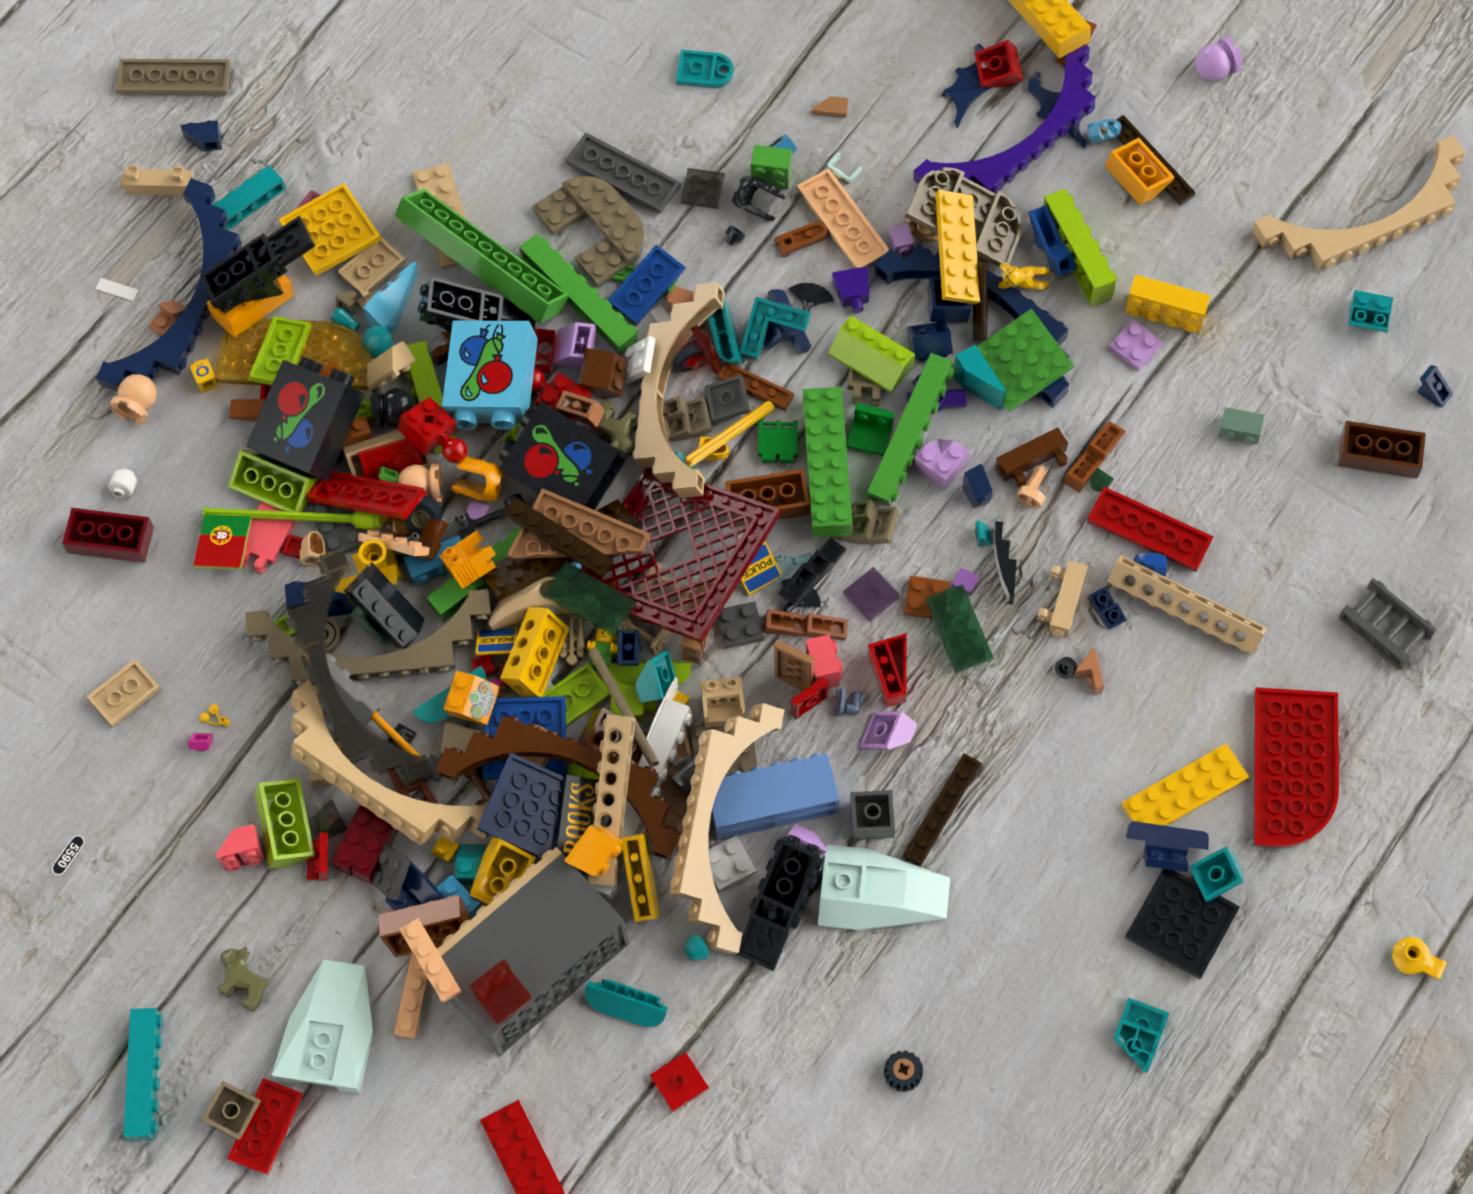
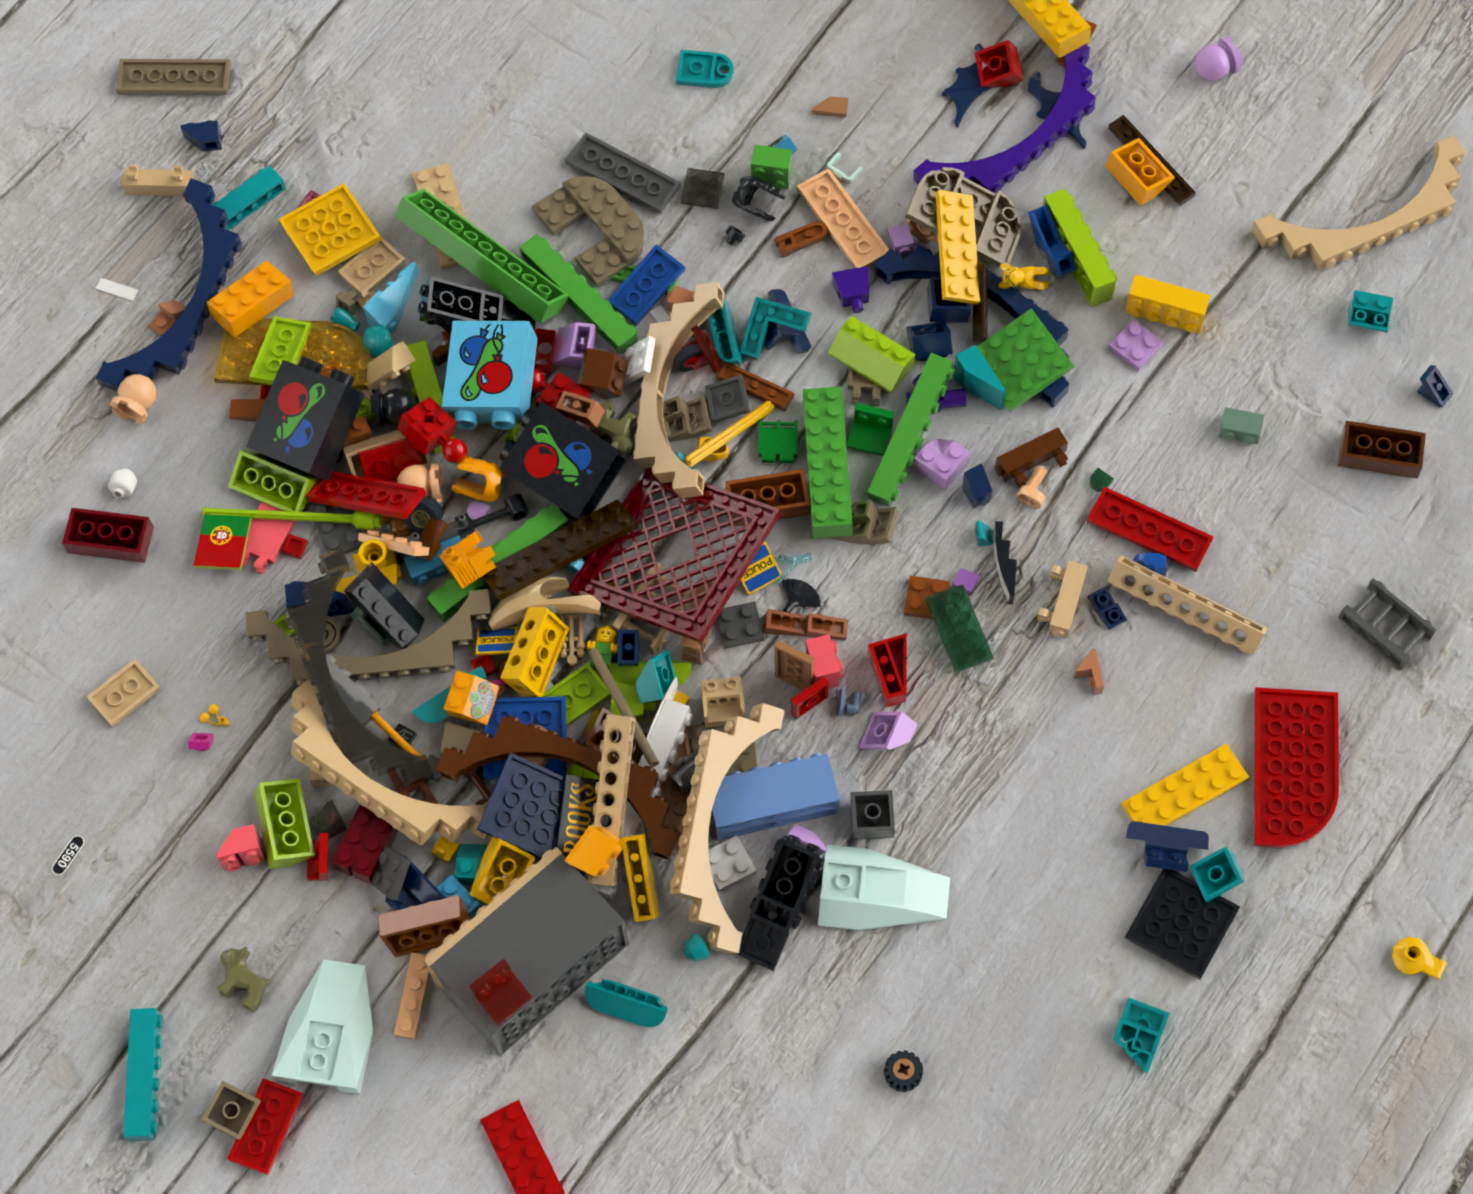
(203, 375): yellow brick -> none
(254, 268): black wedge -> none
(311, 548): tan rock -> none
(388, 474): bright green slope -> none
(430, 960): light nougat plate -> none
(558, 537): dark brown plate -> none
(589, 598): clear green plate -> none
(593, 527): medium nougat wing -> none
(679, 1082): red plate -> none
(811, 294): black hand -> none
(812, 572): black slope -> none
(871, 594): clear purple plate -> none
(942, 810): dark brown tile -> none
(1065, 667): black tile -> none
(1094, 456): dark orange slope -> none
(1103, 130): dark azure rock -> none

